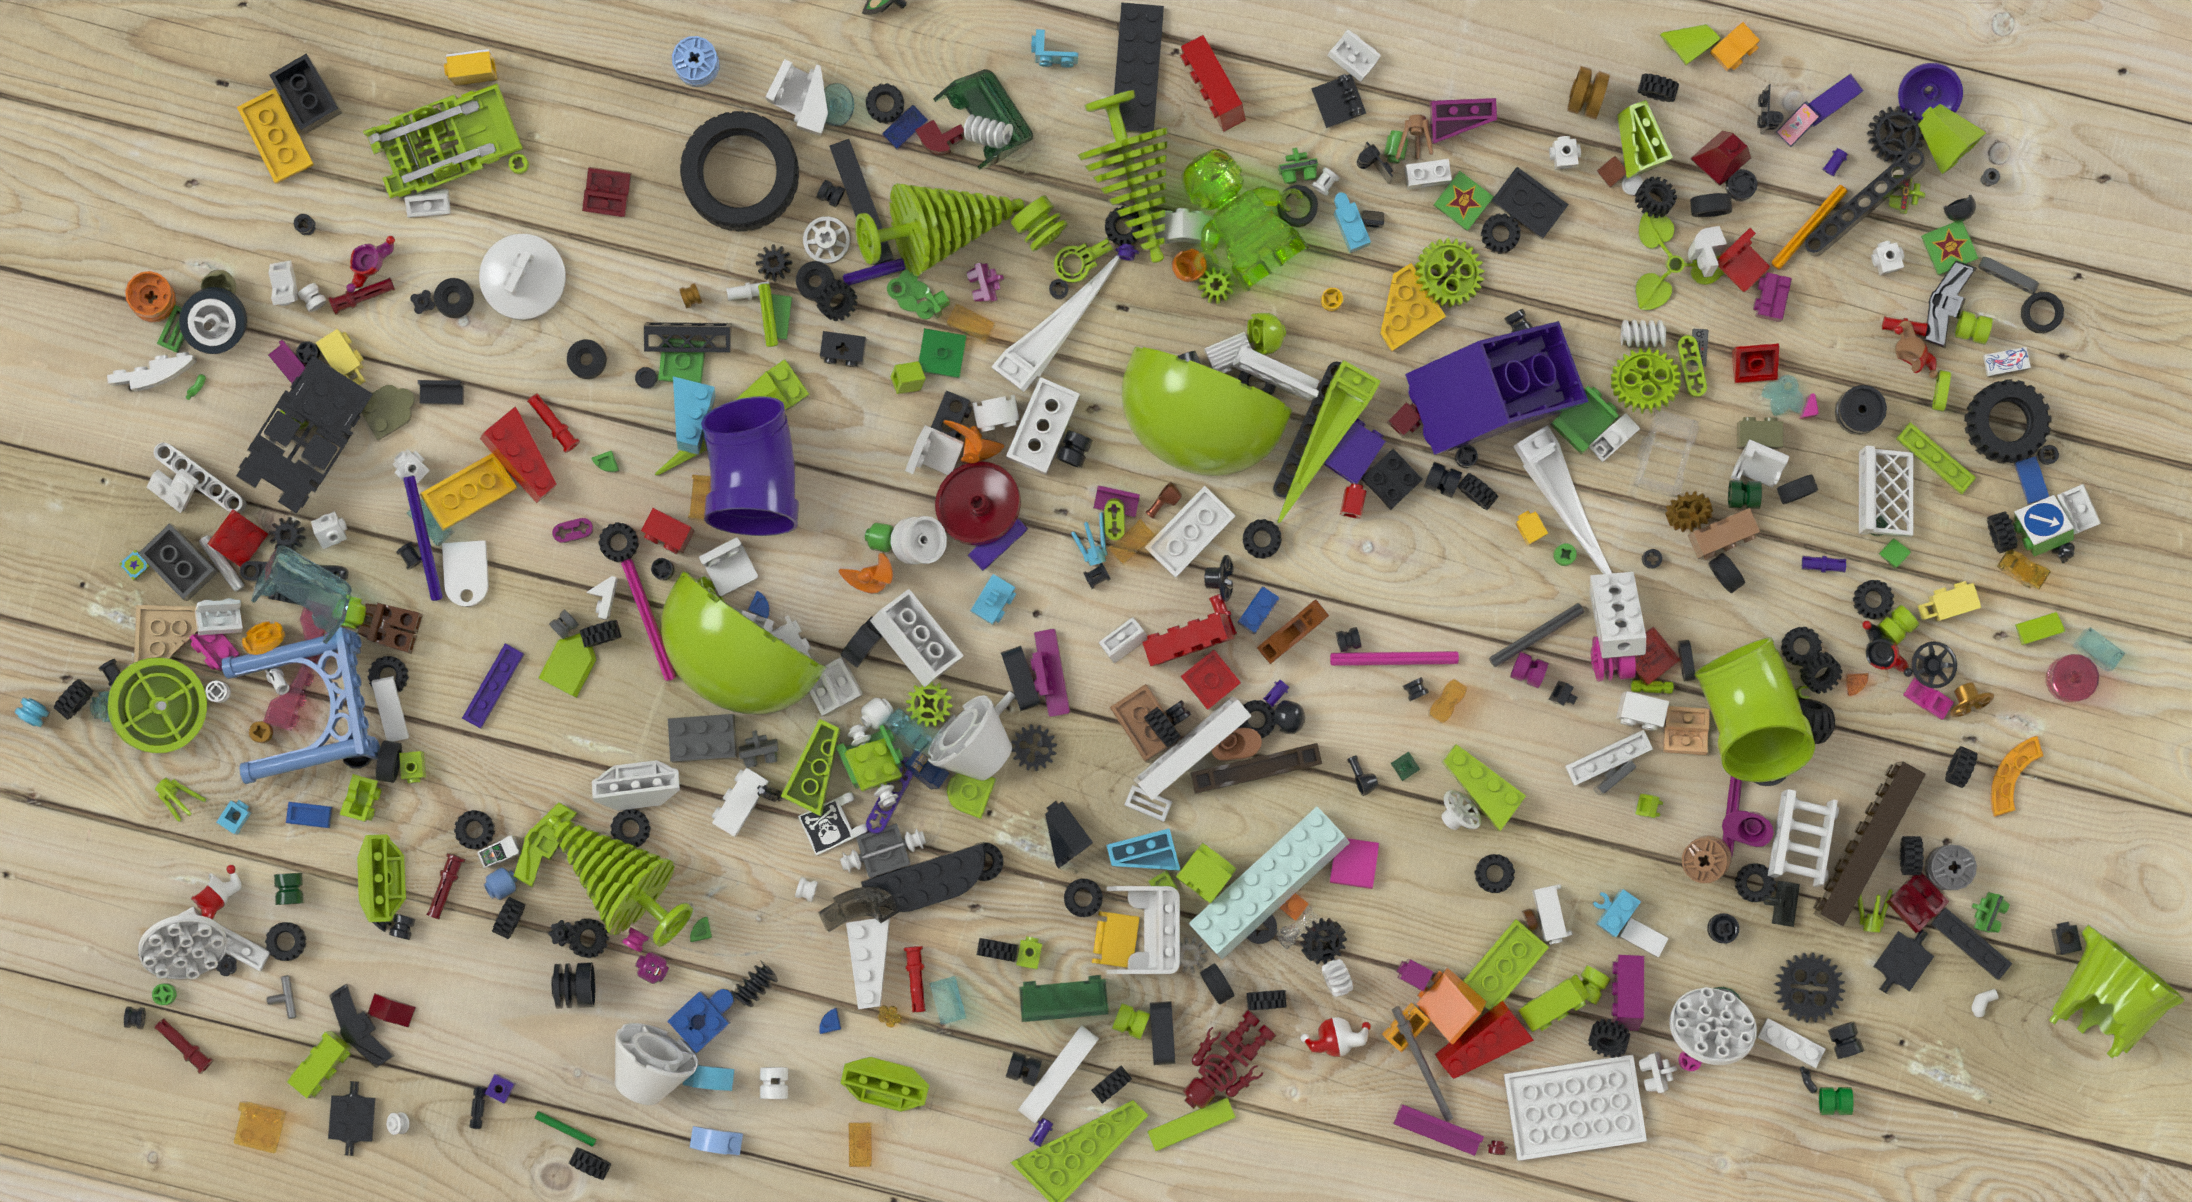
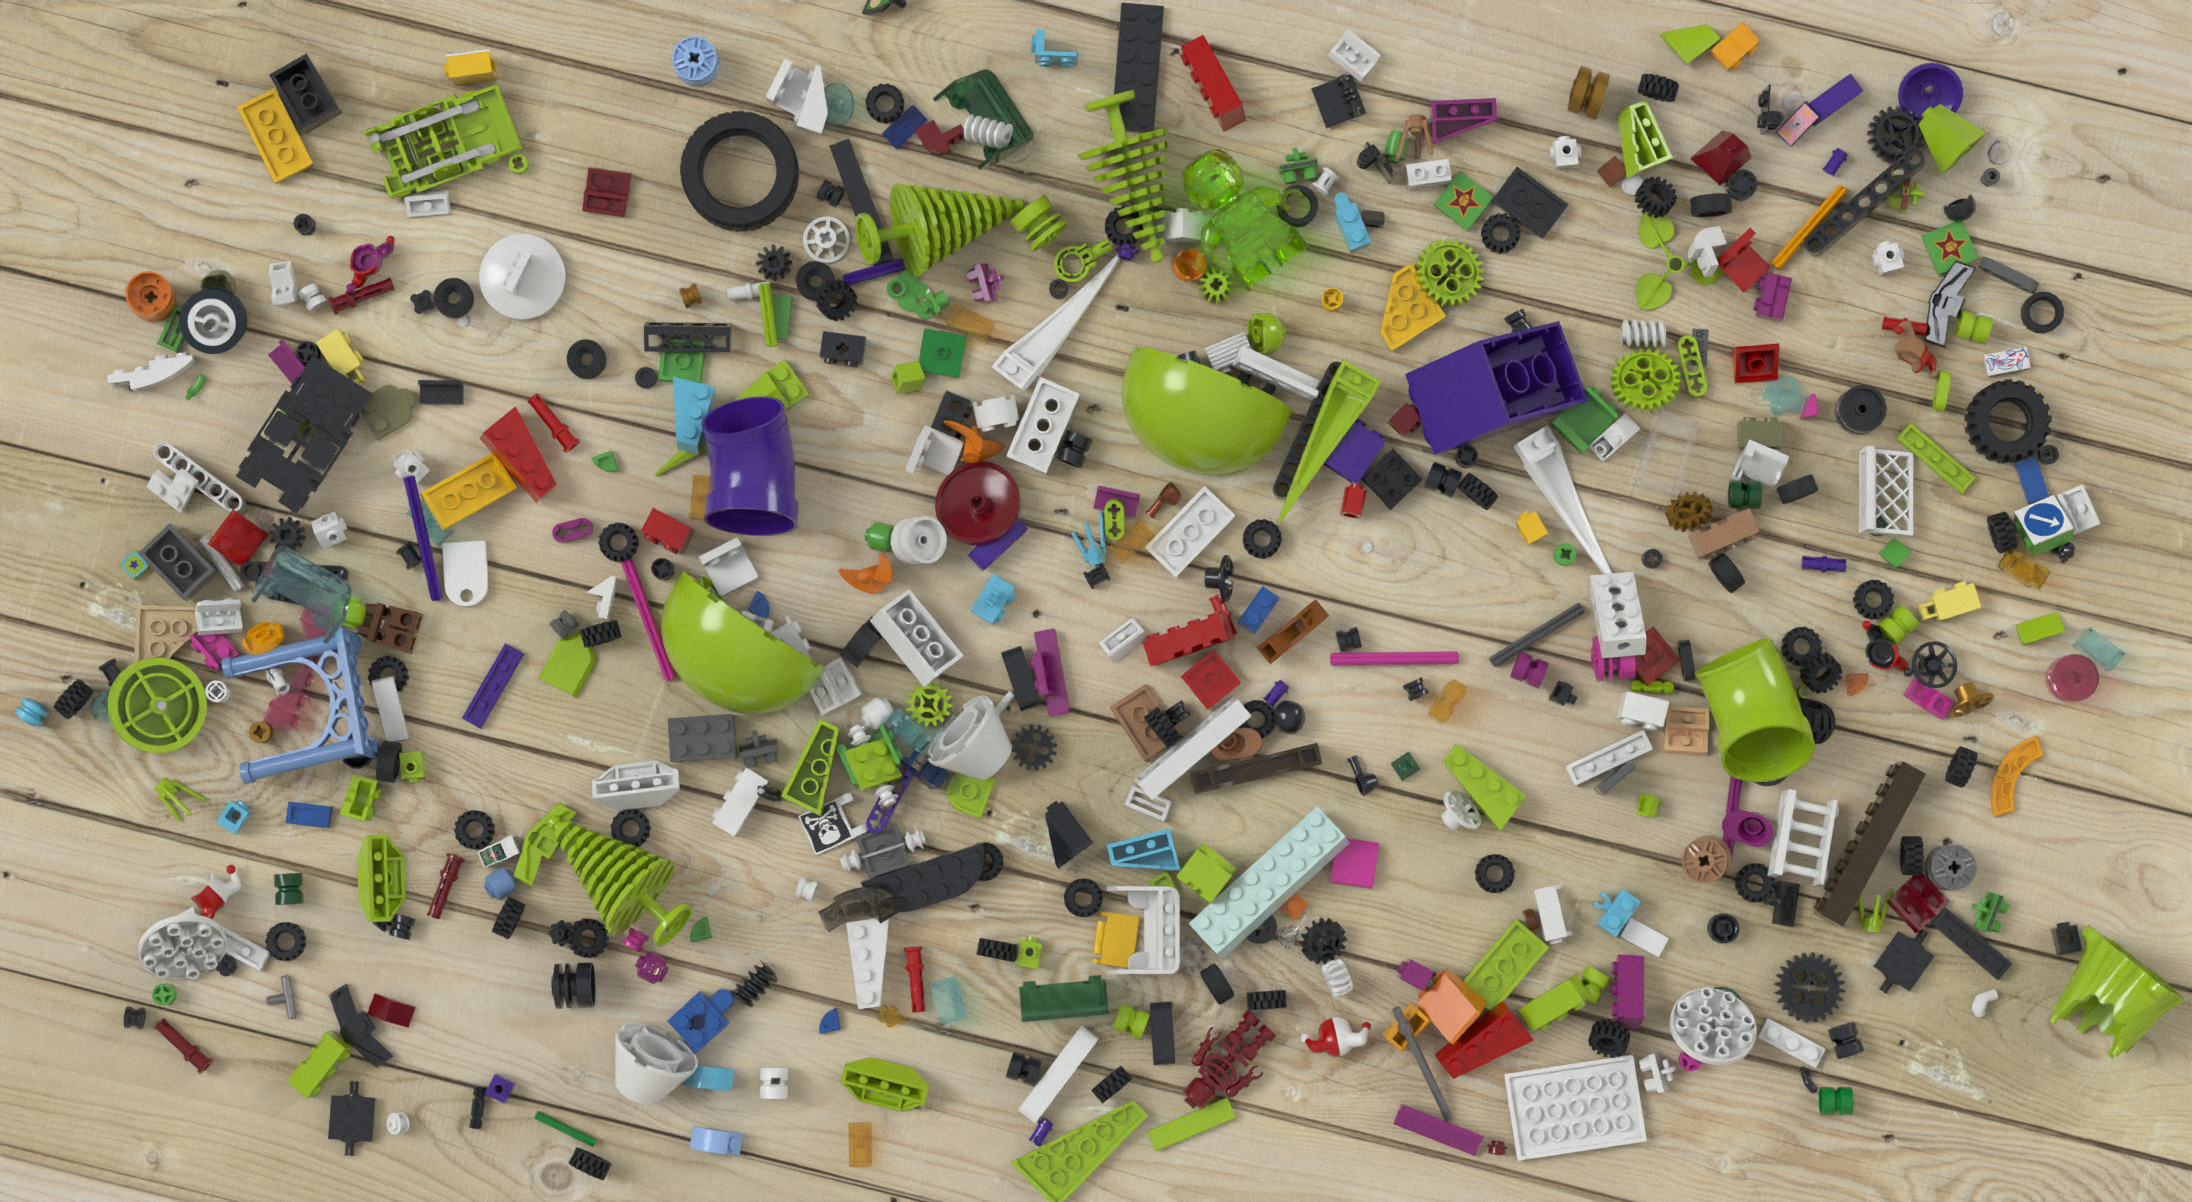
(259, 1126): clear yellow bracket -> none

